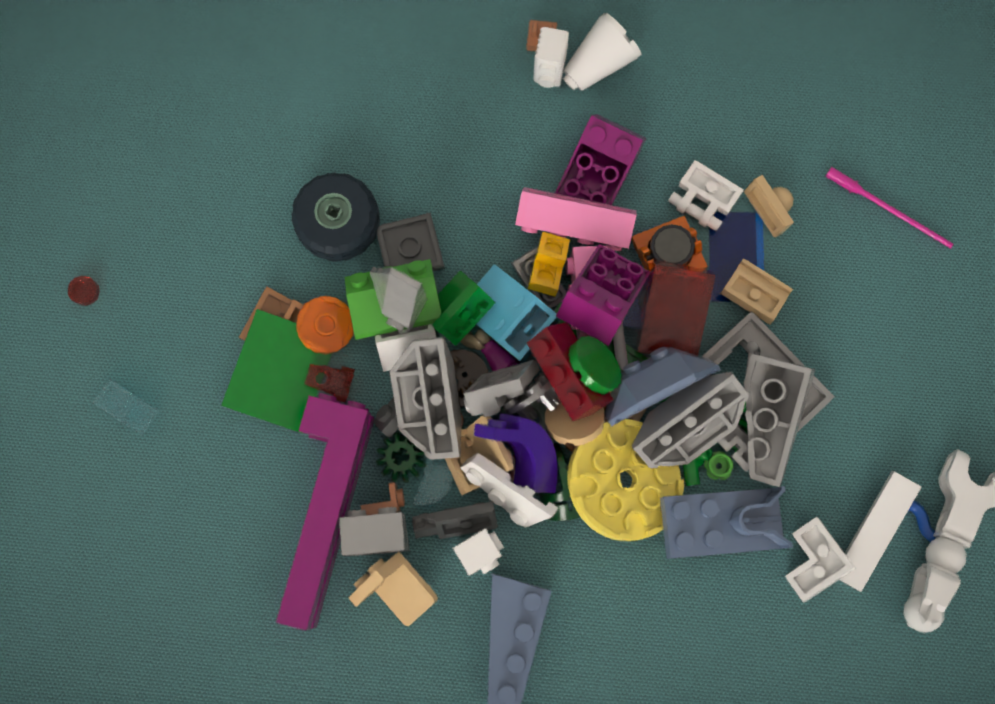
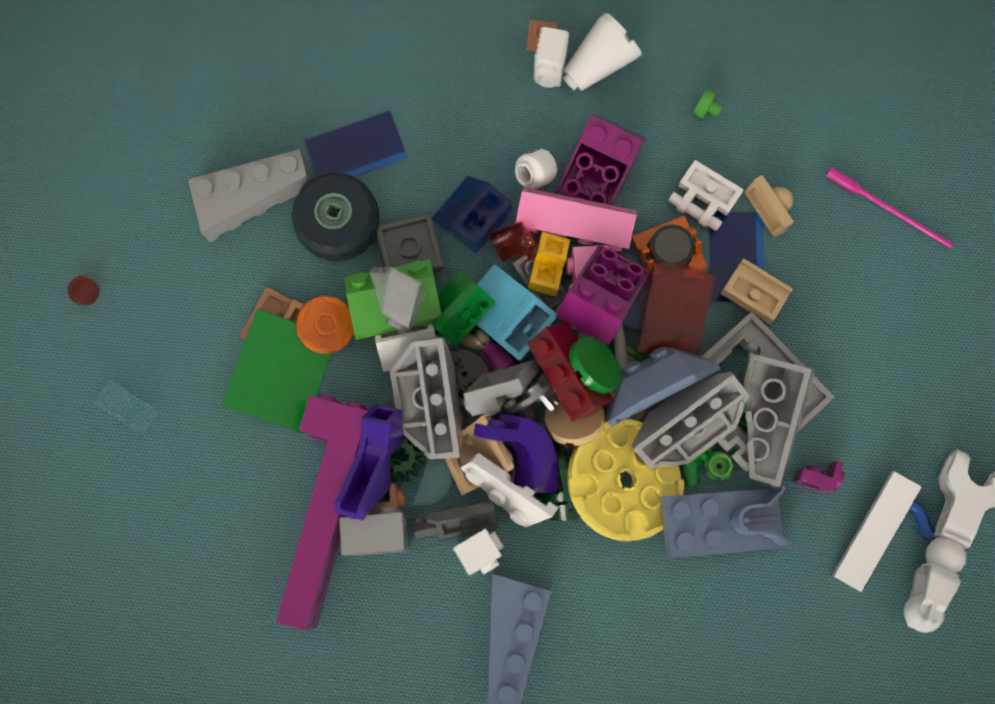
(246, 191): none -> light grey wedge
(336, 383): clear red plate -> none
(357, 147): none -> clear blue sticker
(370, 470): none -> dark purple arch
(398, 587): tan bracket -> none
(473, 212): none -> clear blue slope
(514, 241): none -> clear red bracket
(535, 169): none -> white head
(707, 104): none -> bright green tile
(815, 479): none -> magenta bracket
(826, 561): white plate -> none

